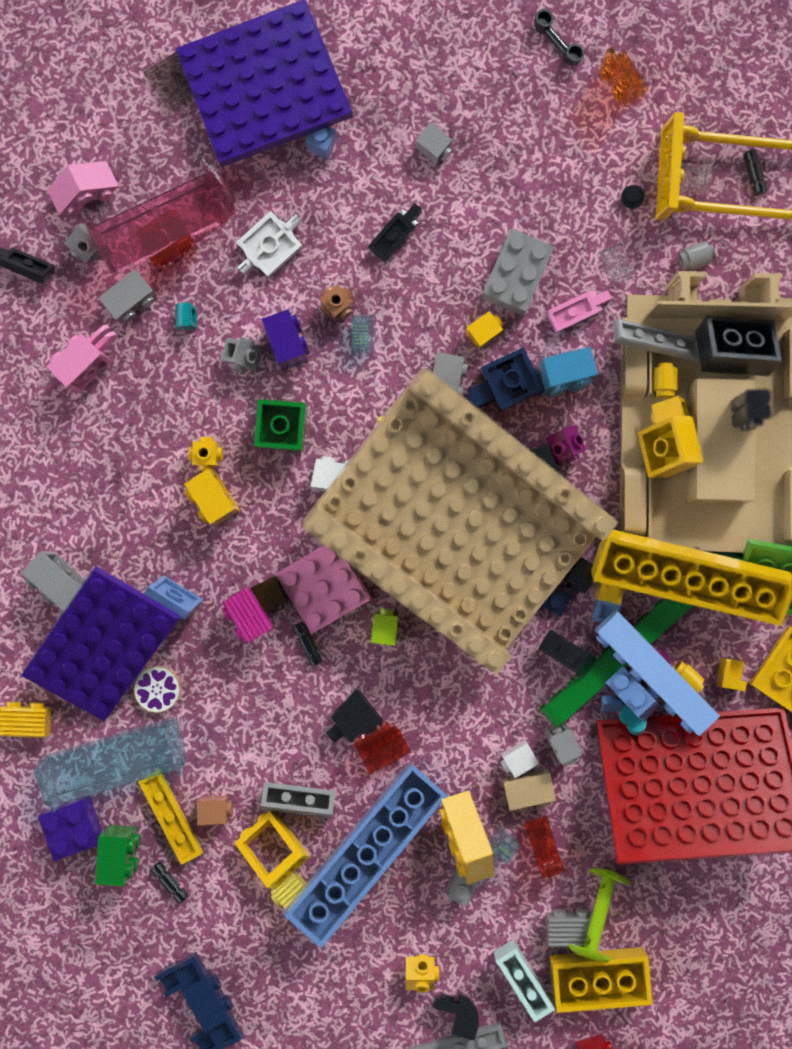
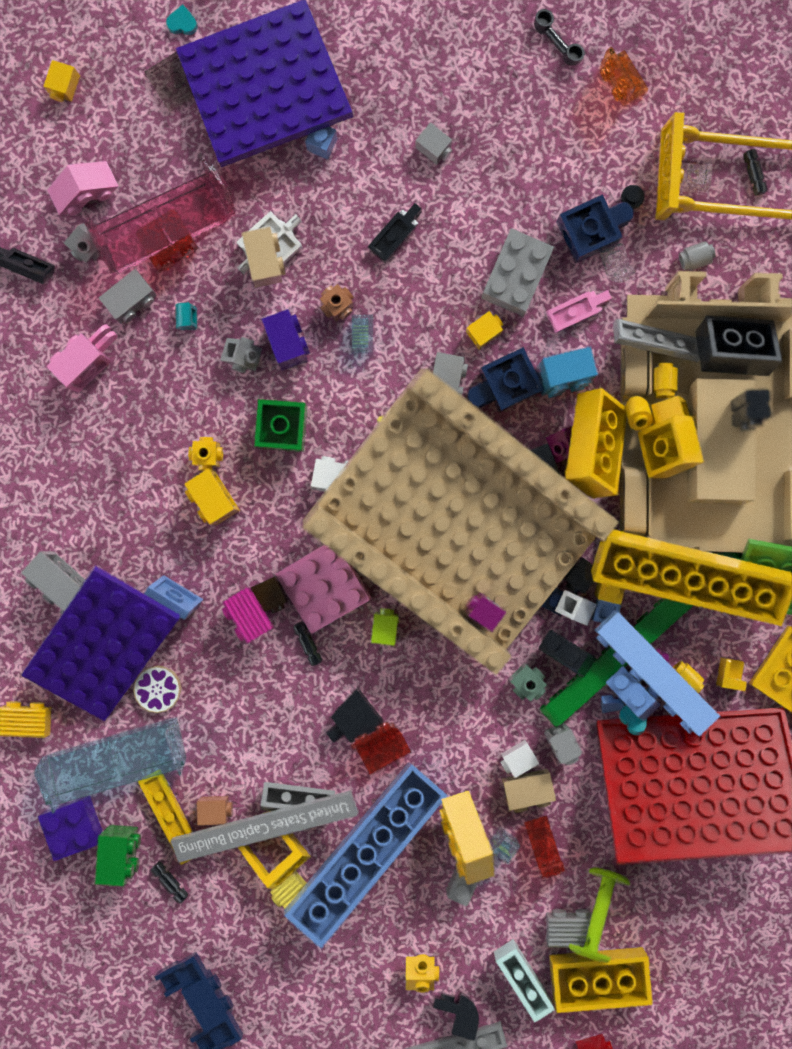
(61, 81): none -> yellow brick
(181, 21): none -> teal tile
(262, 257): none -> tan brick
(264, 826): none -> light grey tile
(485, 611): none -> magenta brick
(520, 679): none -> sand green brick
(575, 607): none -> white brick
(593, 226): none -> dark blue brick
(596, 444): none -> yellow brick
(638, 413): none -> yellow brick

